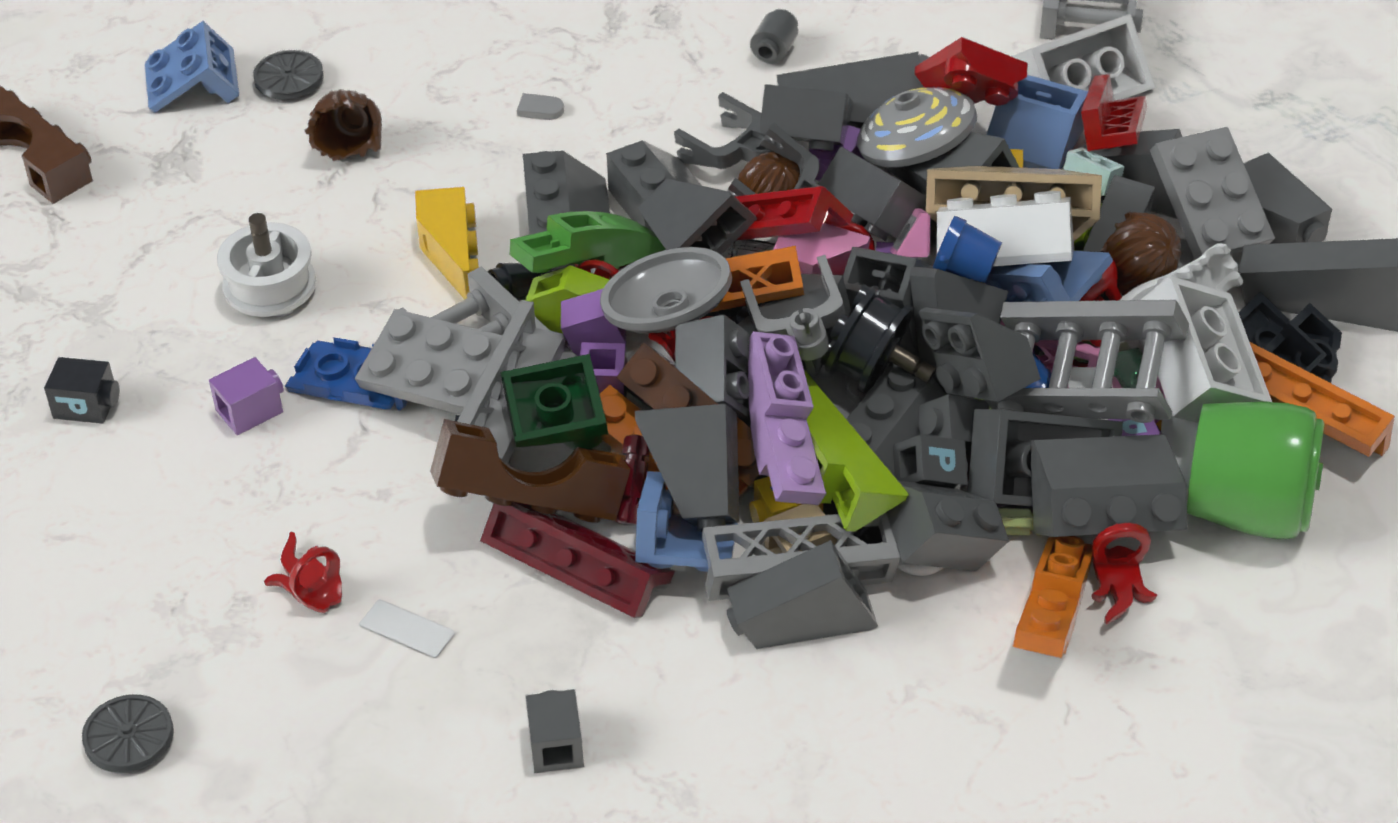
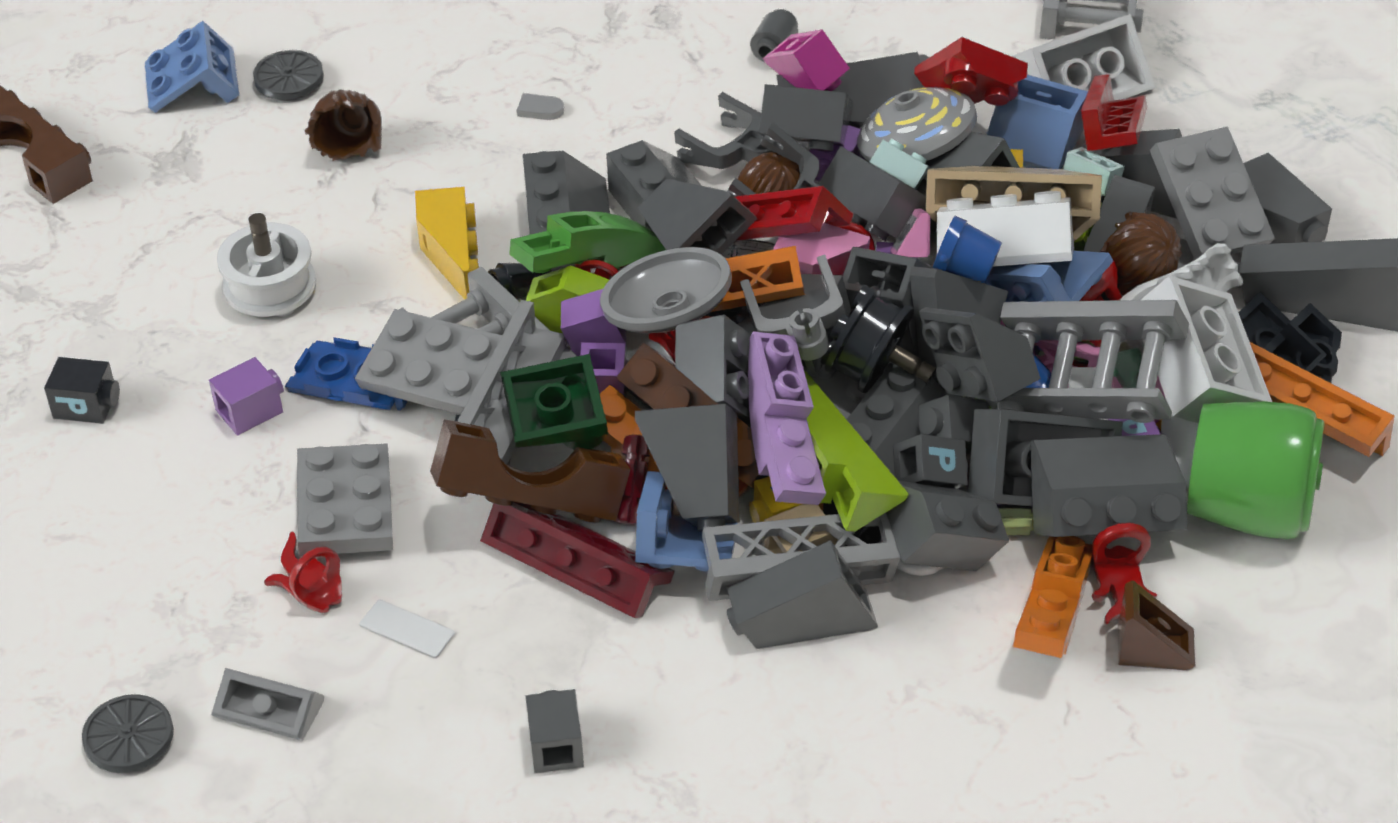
(266, 704): none -> light grey slope
(344, 498): none -> light grey plate
(808, 61): none -> dark pink slope
(900, 164): none -> light aqua piece
(1152, 633): none -> reddish brown slope

